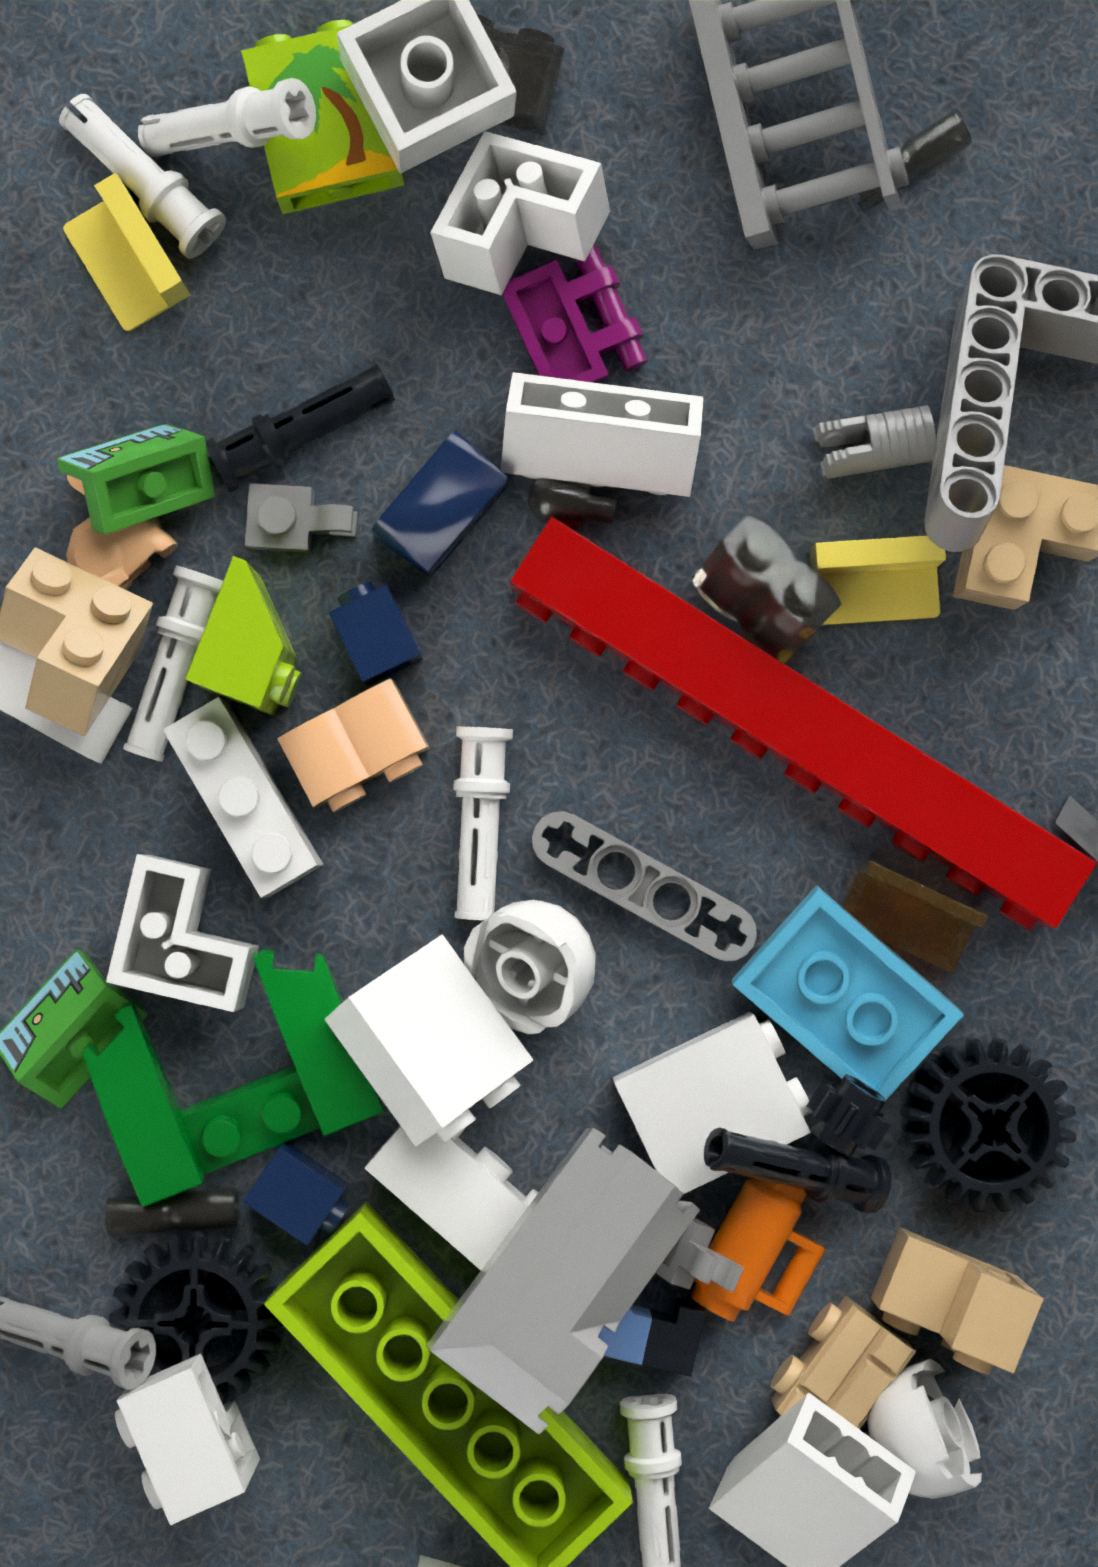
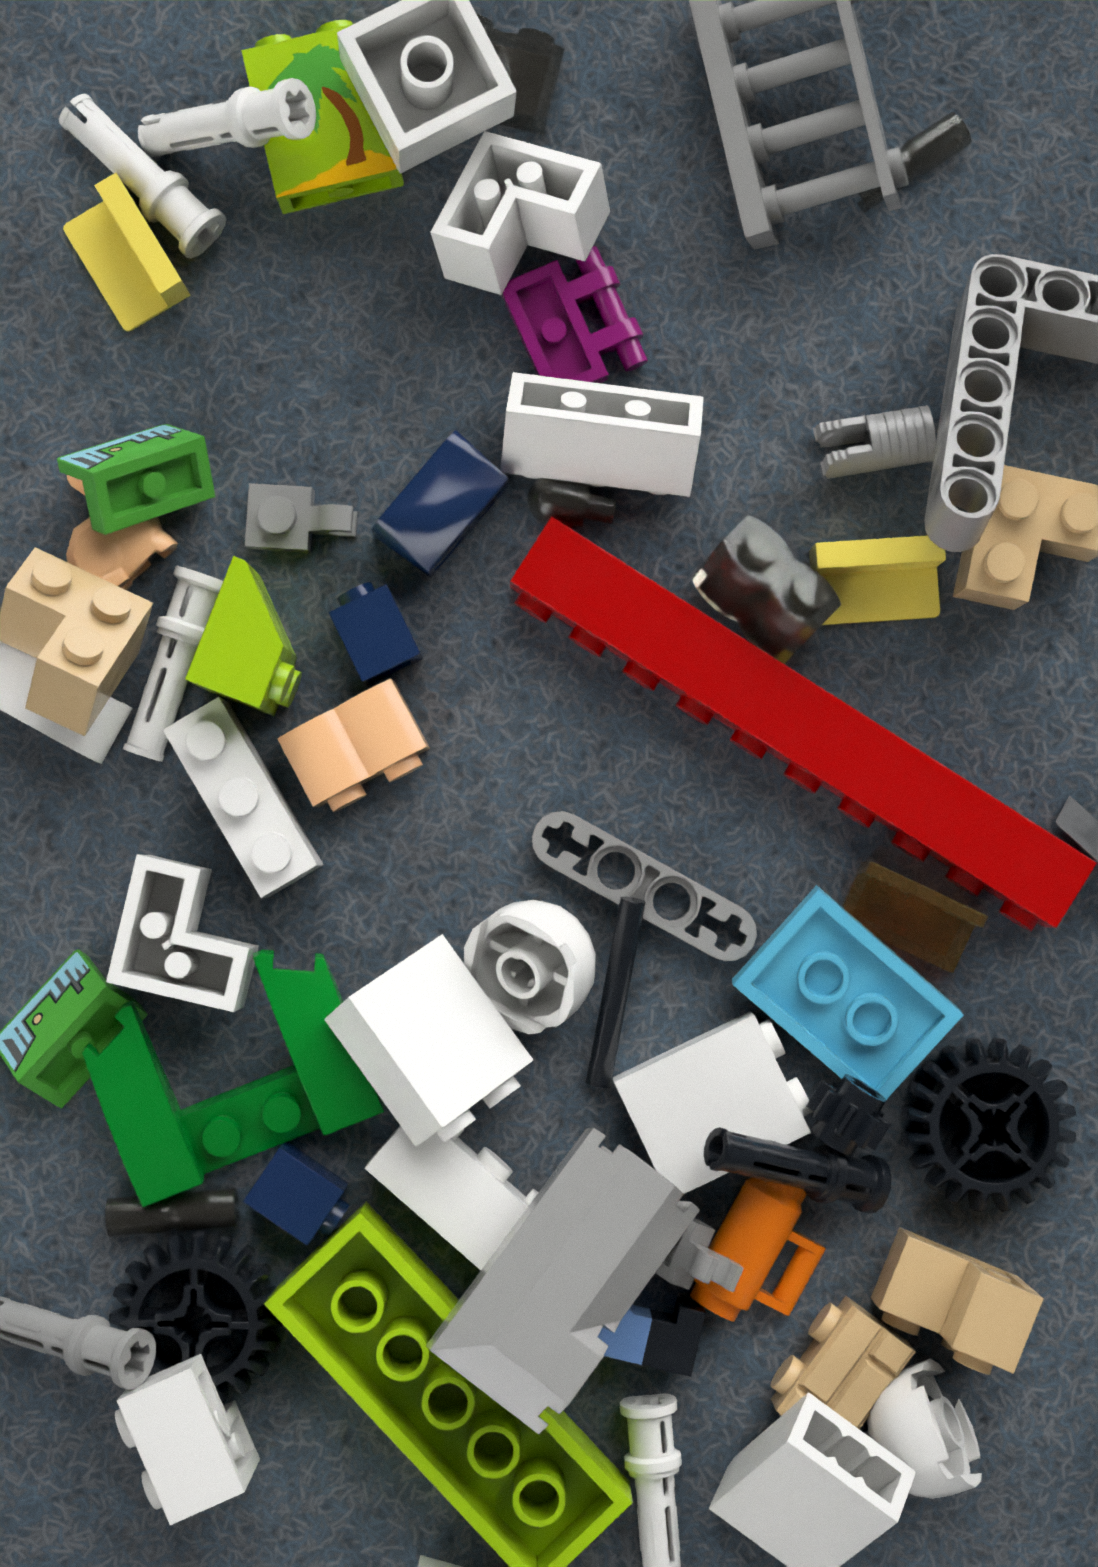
(272, 438): black pin -> none
(481, 789): white pin -> none
(615, 992): none -> black bar

